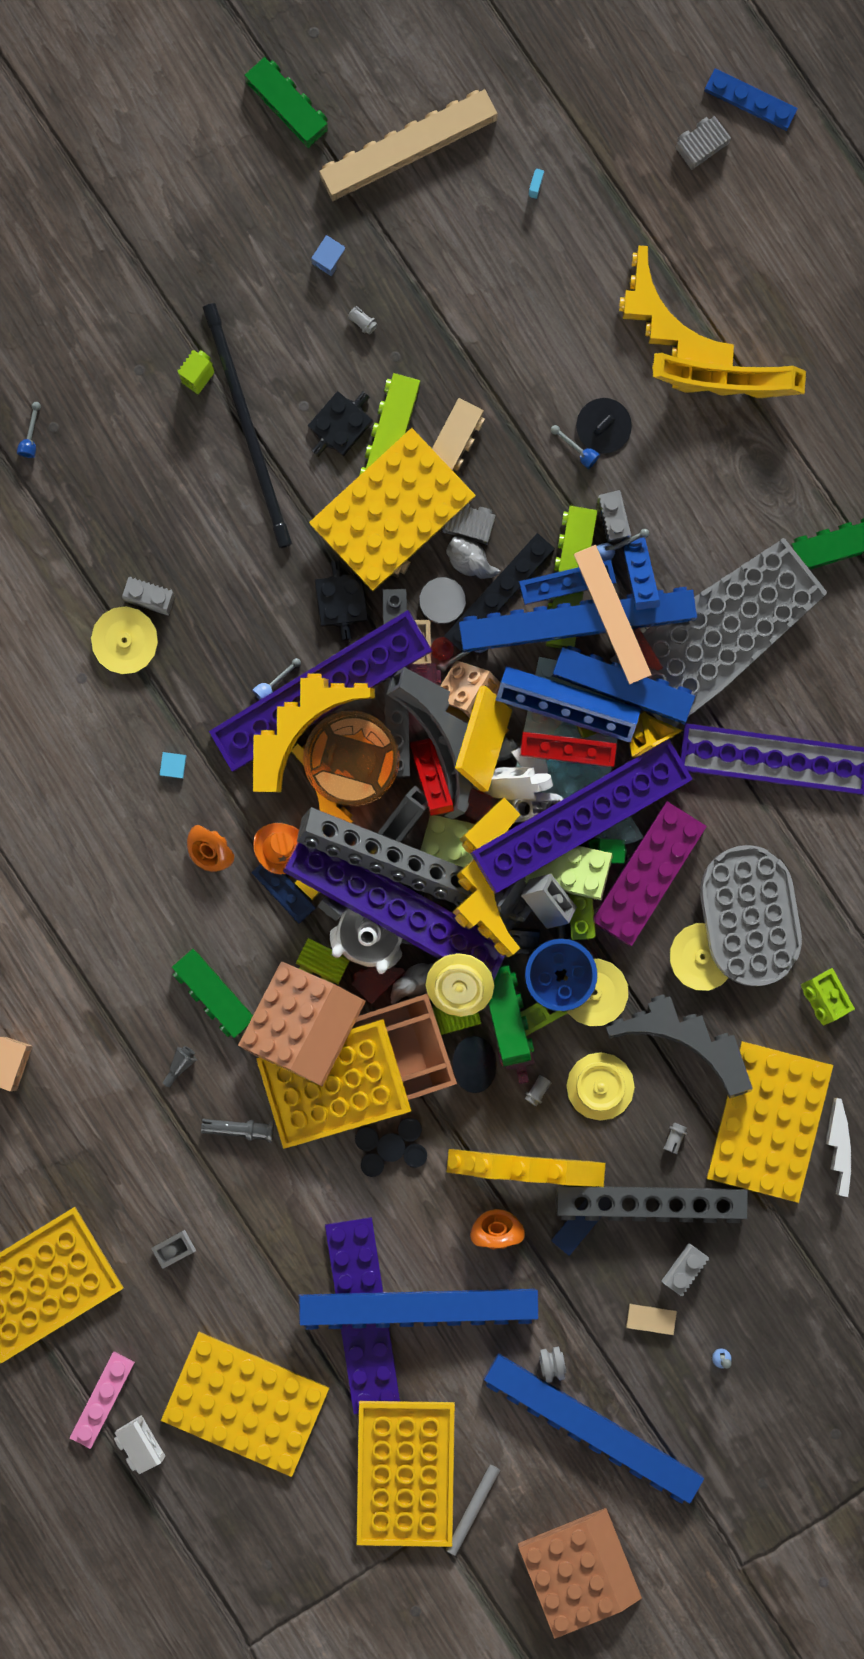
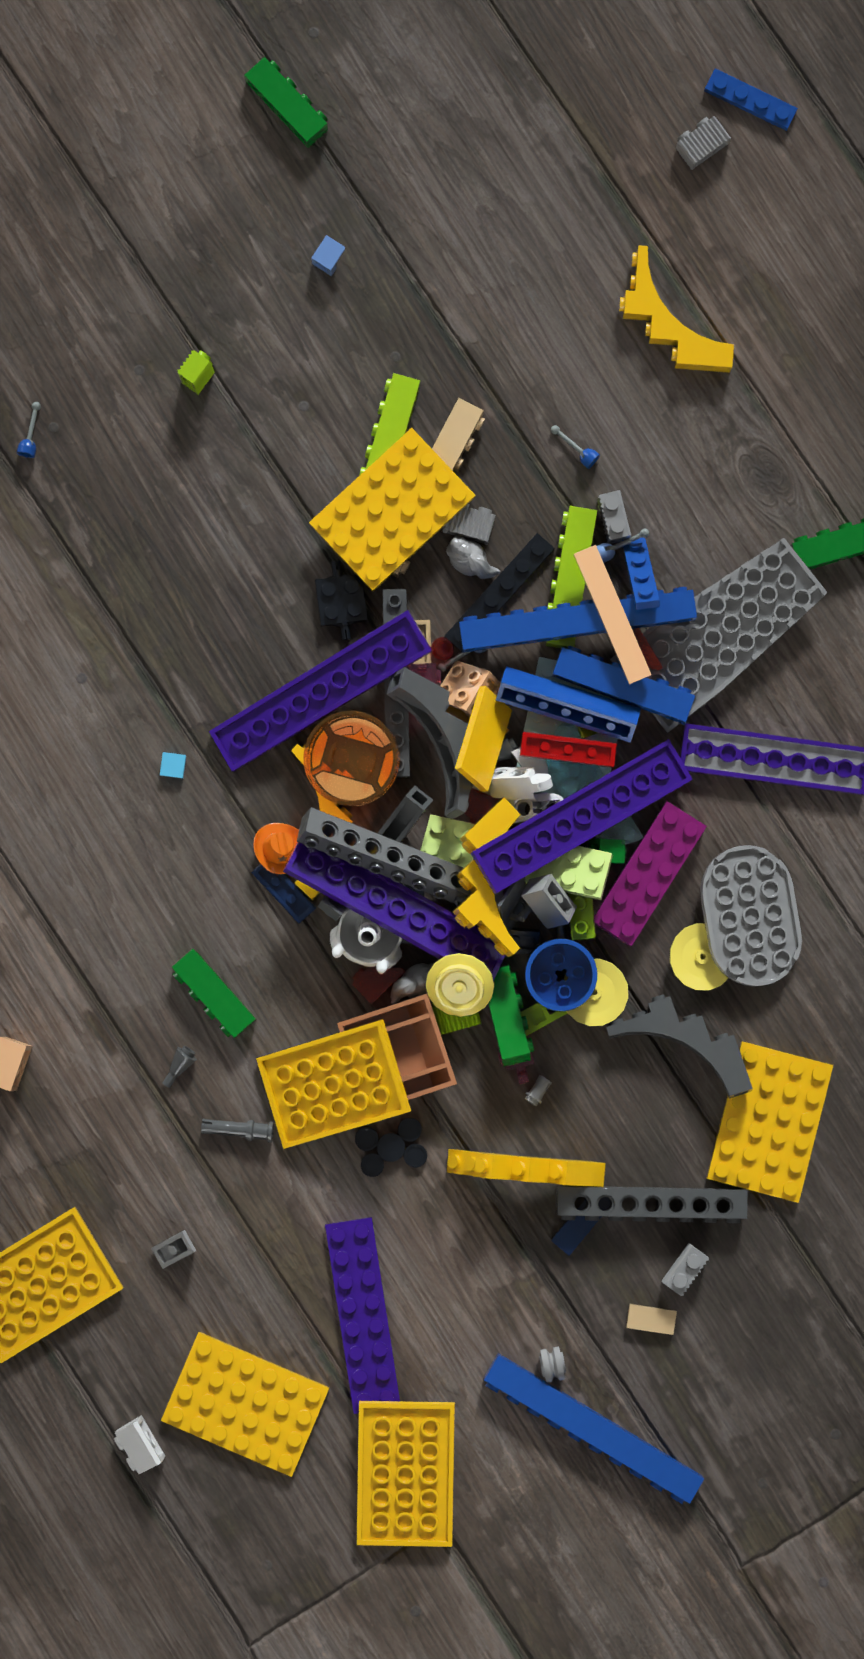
(102, 1400): bright pink plate -> none
(124, 640): light yellow piece -> none
(148, 596): light grey brick -> none
(209, 849): orange hat -> none
(215, 324): black piece -> none
(264, 689): hinge -> none
(273, 750): yellow arch -> none
(301, 1023): nougat slope -> none
(320, 960): lime brick -> none
(340, 423): black plate -> none
(366, 323): light grey pin -> none
(408, 145): tan brick -> none
(422, 1306): blue brick -> none
(431, 777): red plate -> none
(442, 600): light grey tile -> none
(473, 1509): light grey piece -> none
(474, 1064): black shield -> none
(497, 1230): orange hat -> none
(536, 183): medium azure tile -> none
(557, 584): blue plate -> none
(580, 1573): nougat slope -> none
(600, 1086): light yellow piece -> none
(604, 425): black shield -> none
(650, 733): yellow slope -> none
(675, 1138): light grey pin -> none
(724, 1359): light blue hinge -> none
(729, 380): yellow arch -> none
(827, 997): lime bracket -> none
(839, 1138): white slope -> none

